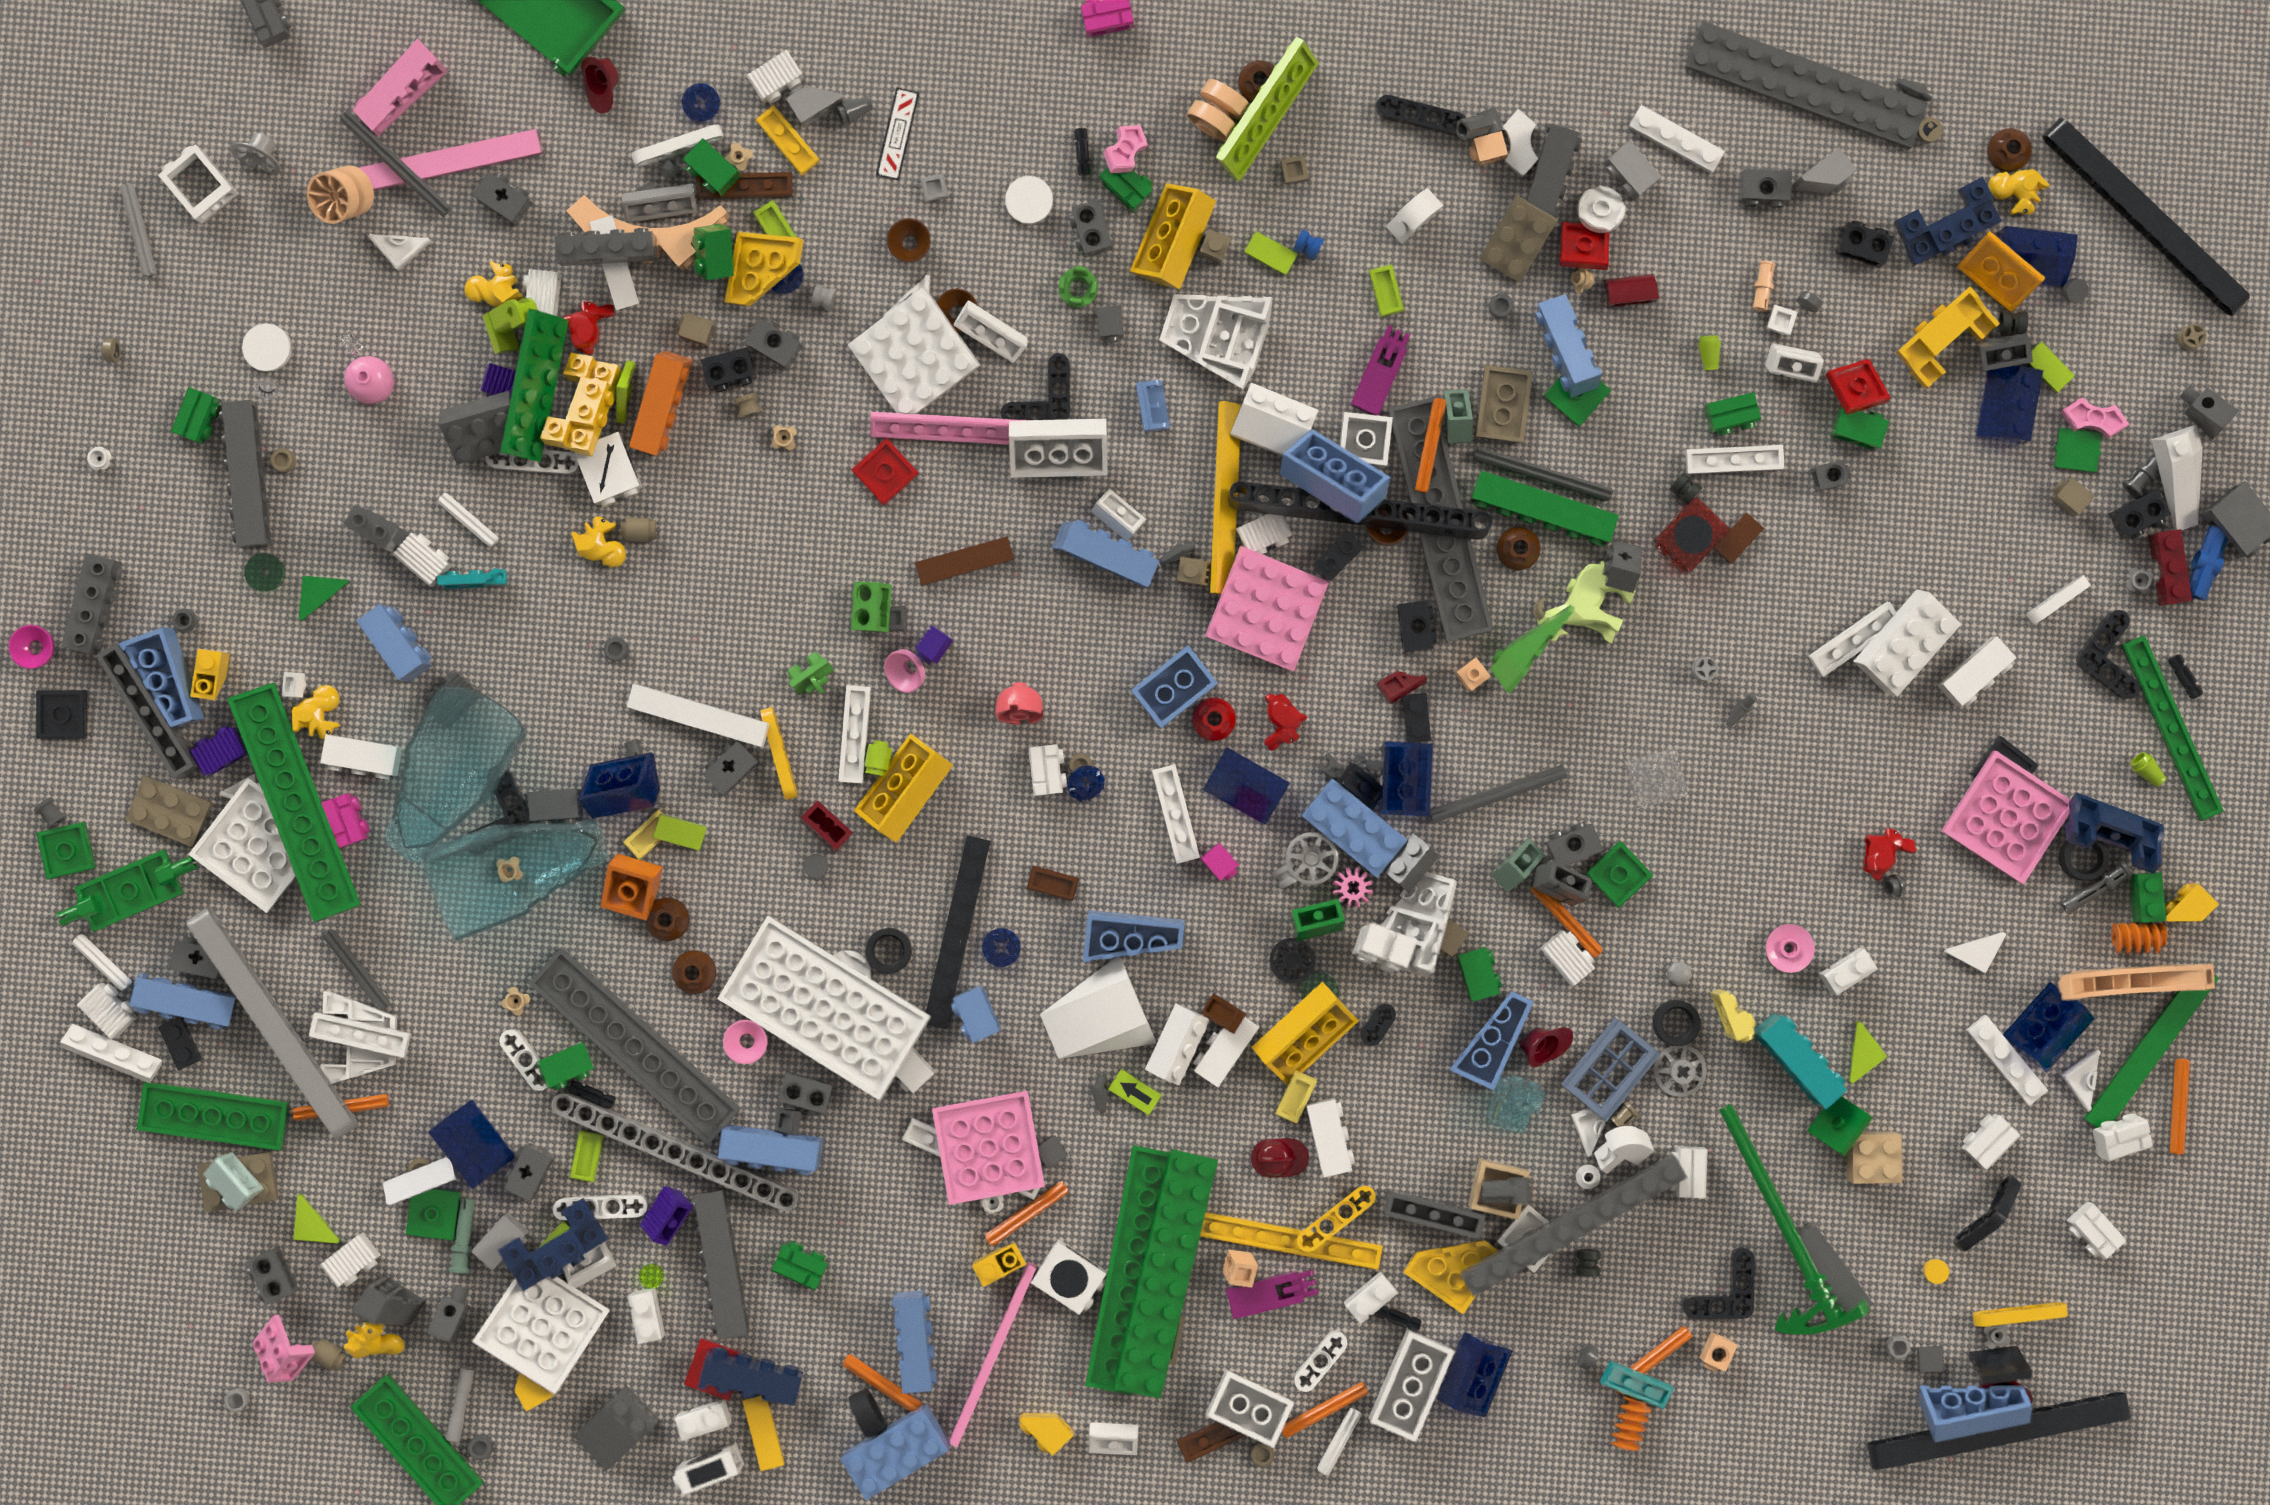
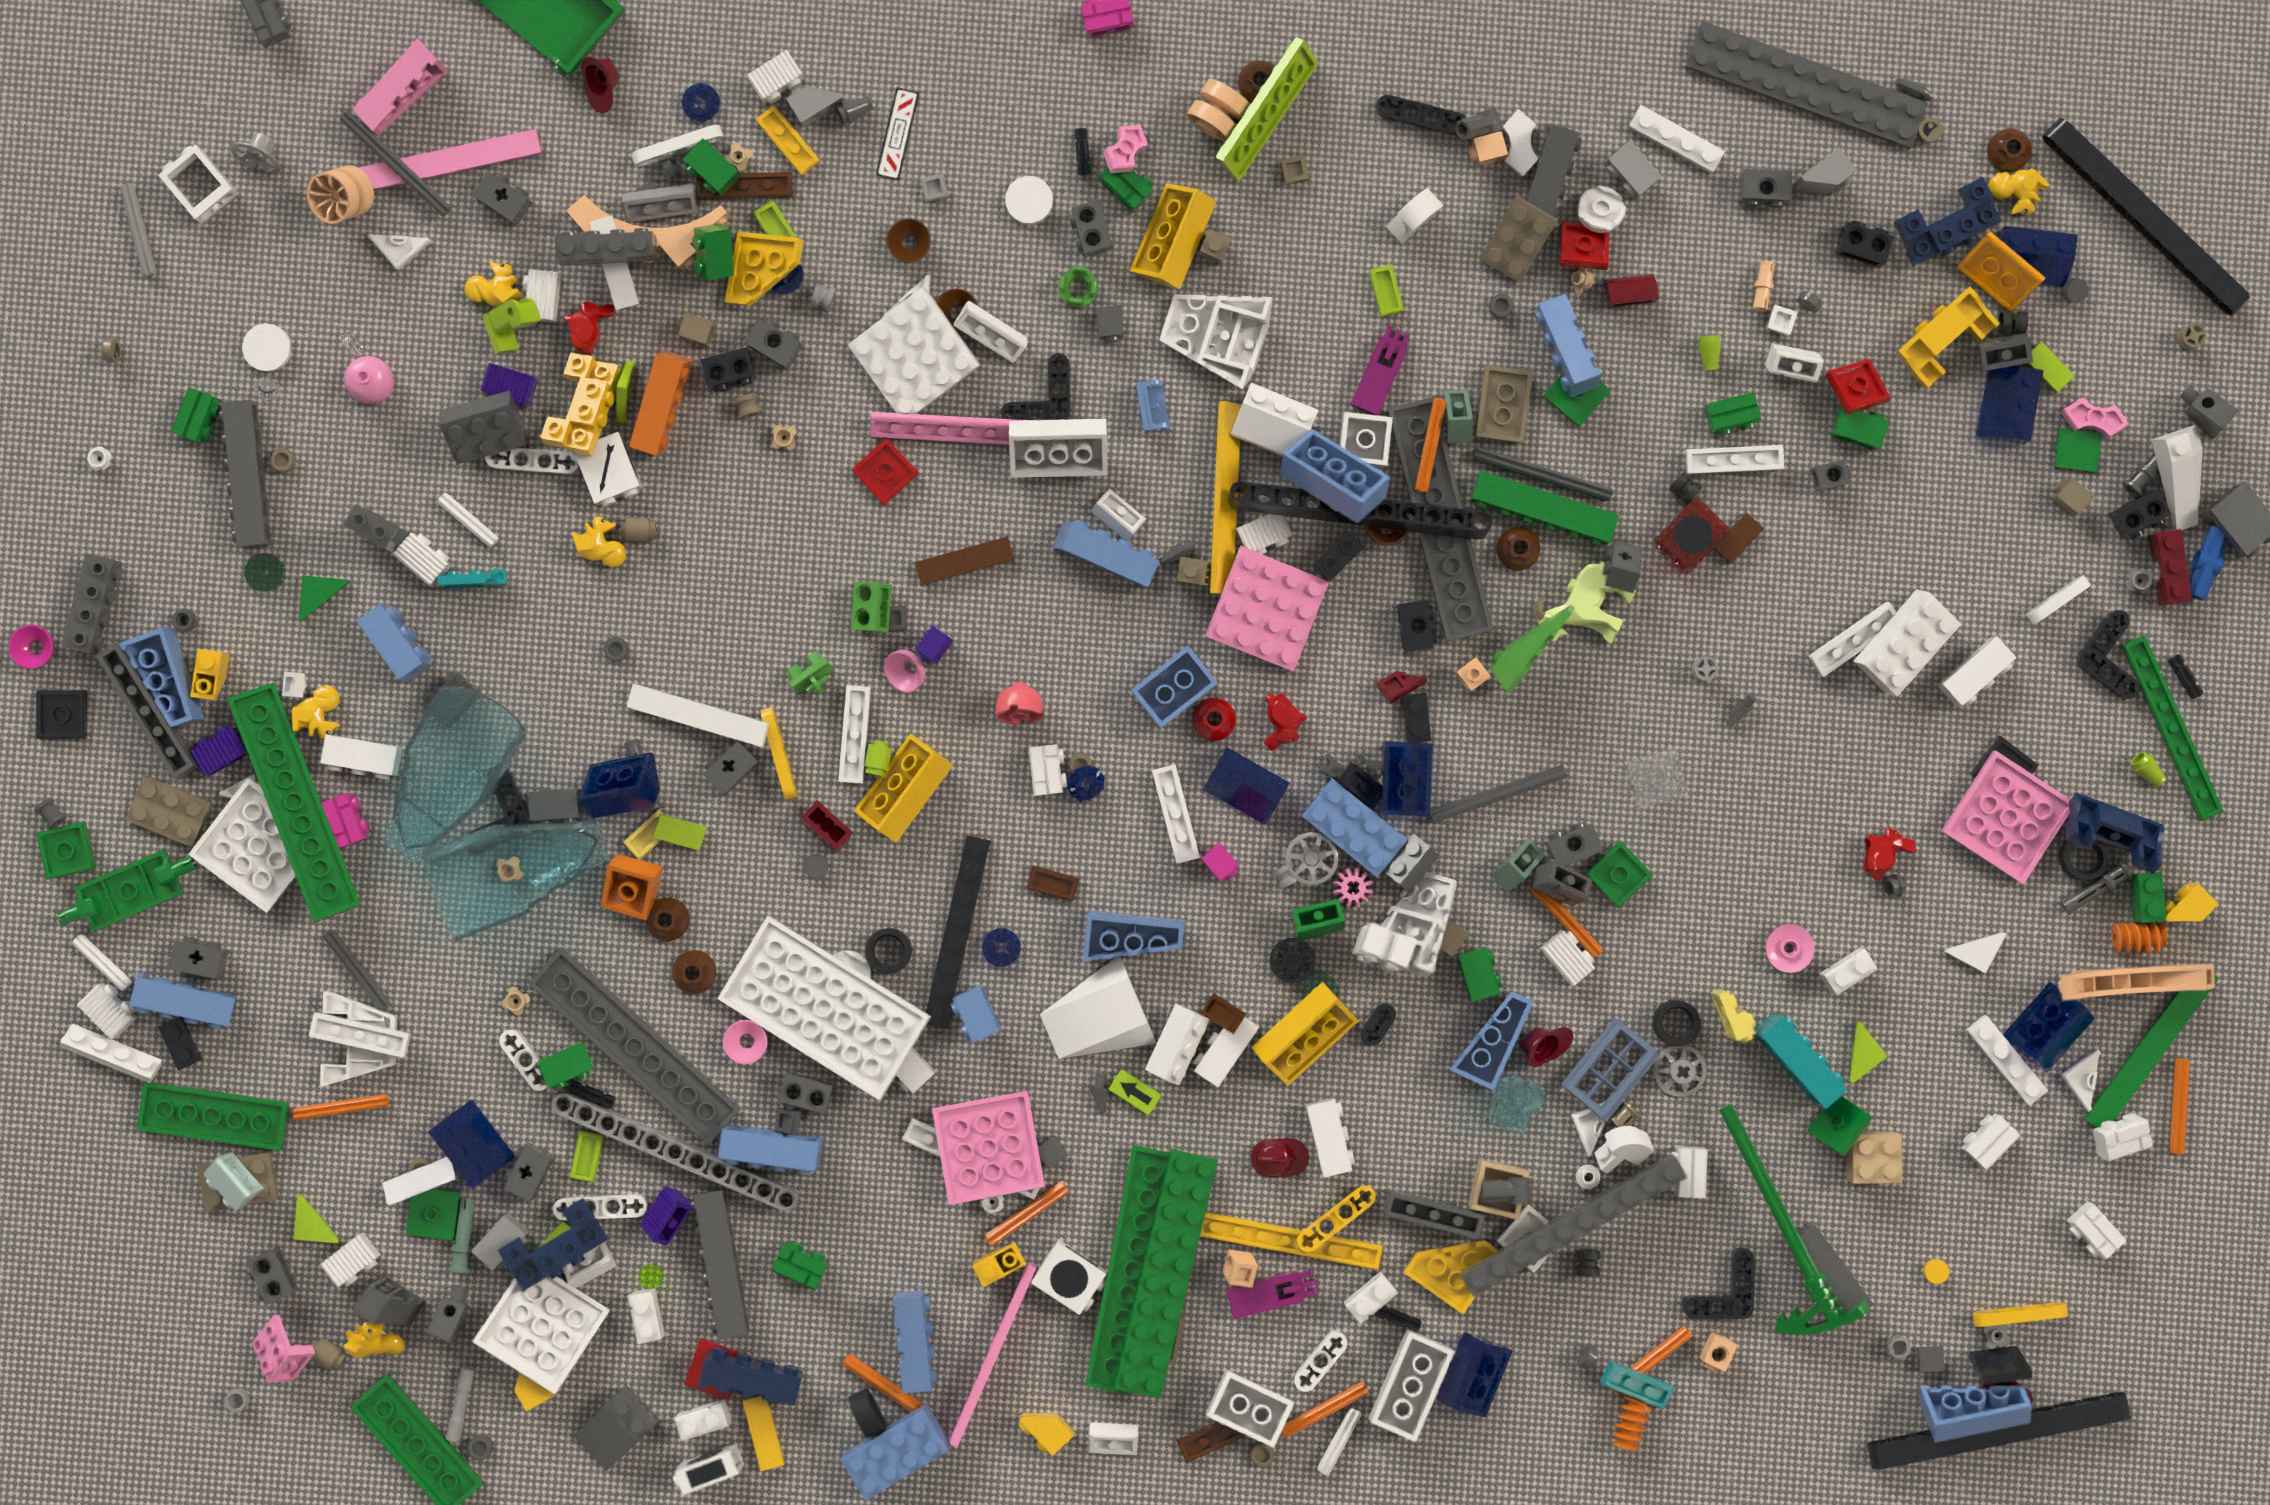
(272, 1023): light grey beam -> none
(534, 384): green plate -> none
(1270, 253): lime tile -> none
(1296, 1096): light yellow tile -> none
(1313, 247): blue wheel -> none
(1679, 973): light grey tile -> none
(1994, 1218): black beam -> none

